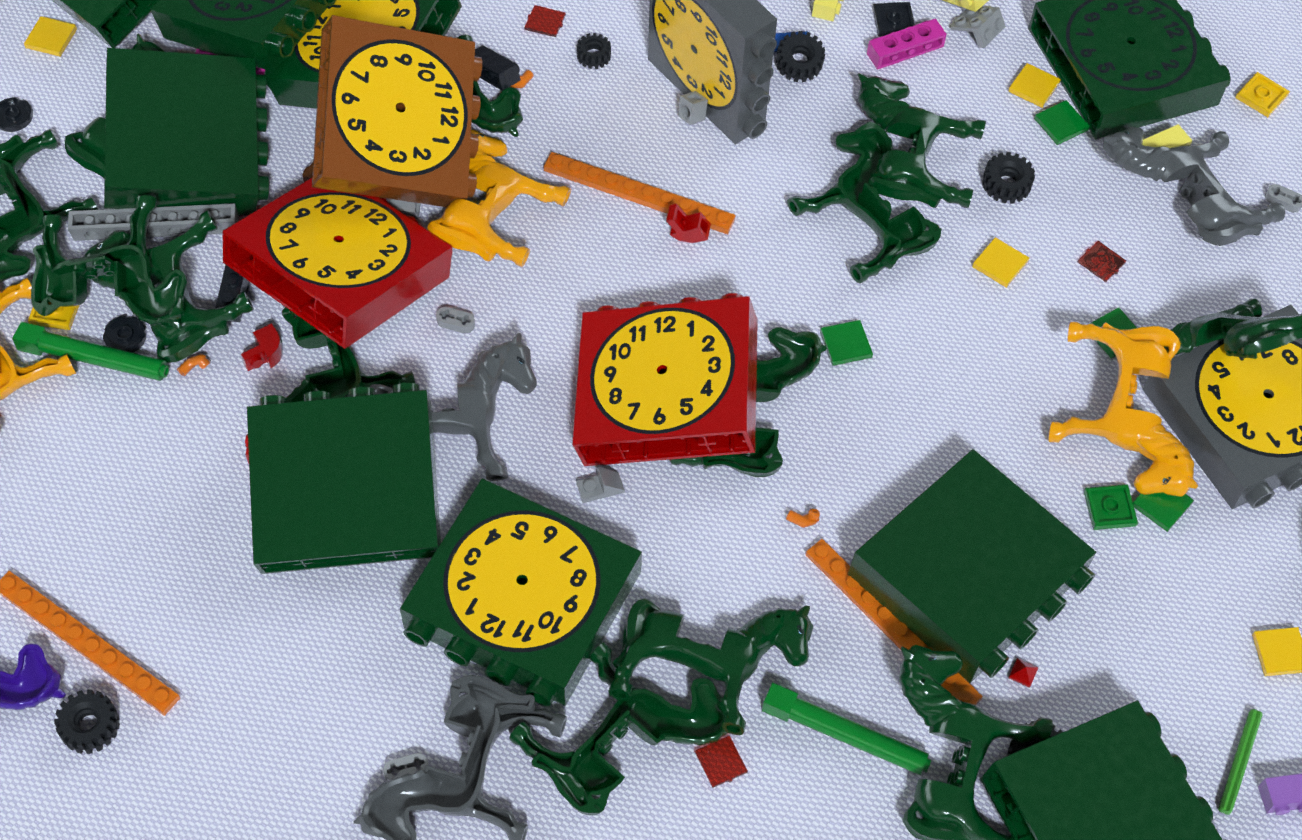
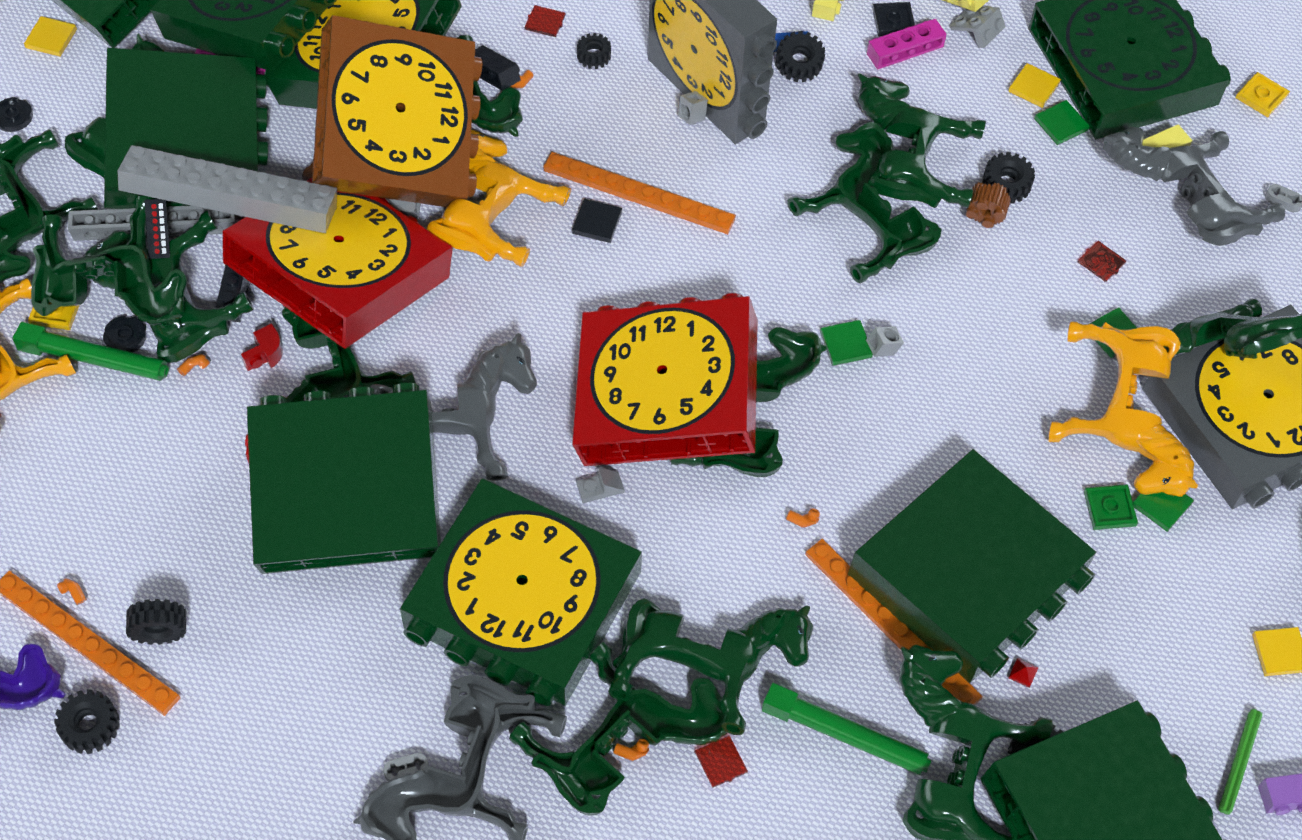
(74, 589): none -> orange arm
(156, 621): none -> black tyre
(157, 228): none -> black sticker
(227, 189): none -> light grey brick
(455, 320): light grey beam -> none
(597, 220): none -> black tile
(634, 752): none -> orange arm
(687, 228): red brick -> none
(884, 341): none -> light grey brick
(988, 204): none -> dark orange brick
(1000, 262): yellow tile -> none

